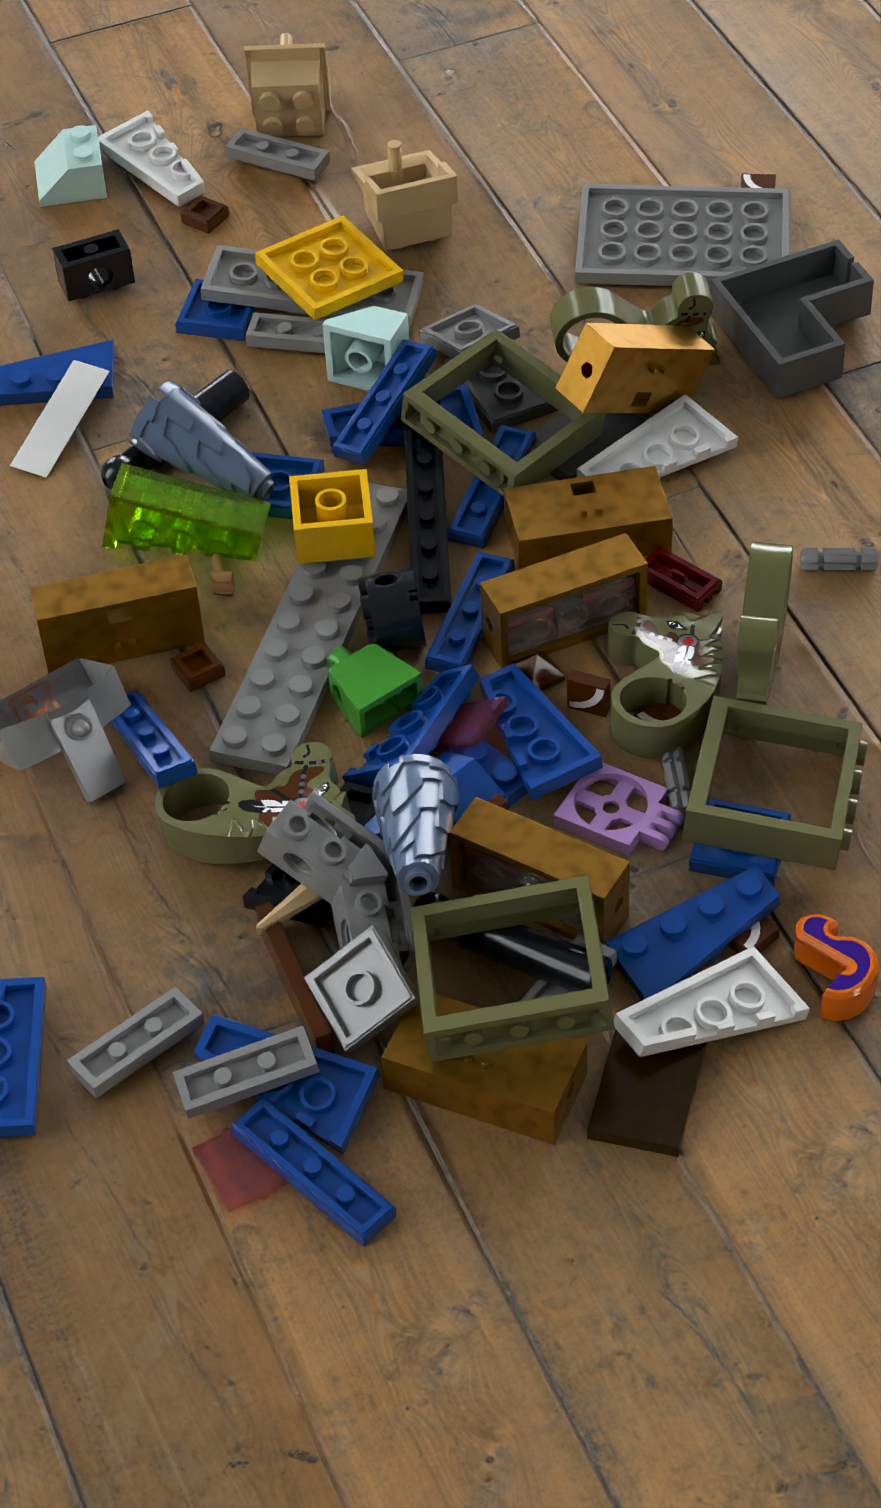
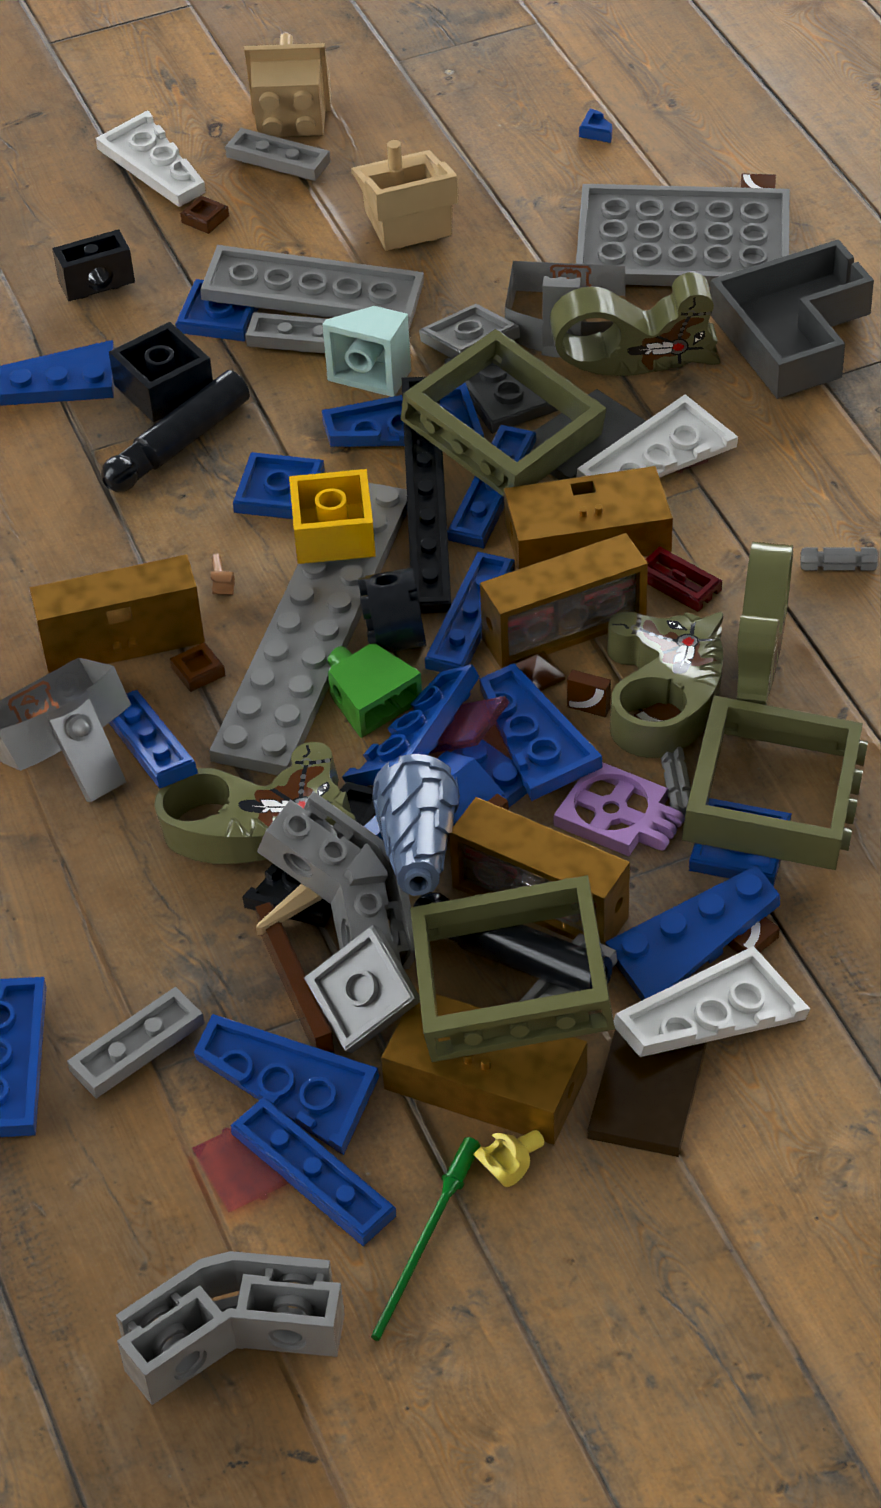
(59, 418): white sticker -> none
(71, 168): light aqua slope -> none
(160, 370): none -> black brick
(182, 516): clear neon green wedge -> none
(197, 443): sand blue cone -> none
(211, 1329): none -> light grey brick
(245, 1072): light grey plate -> none
(329, 267): yellow plate -> none
(383, 402): blue tile -> none
(452, 1182): none -> green piece
(509, 1156): none -> light yellow piece
(554, 282): none -> light grey piece
(596, 127): none -> blue tile
(633, 367): pearl gold brick -> none
(841, 959): orange animal -> none

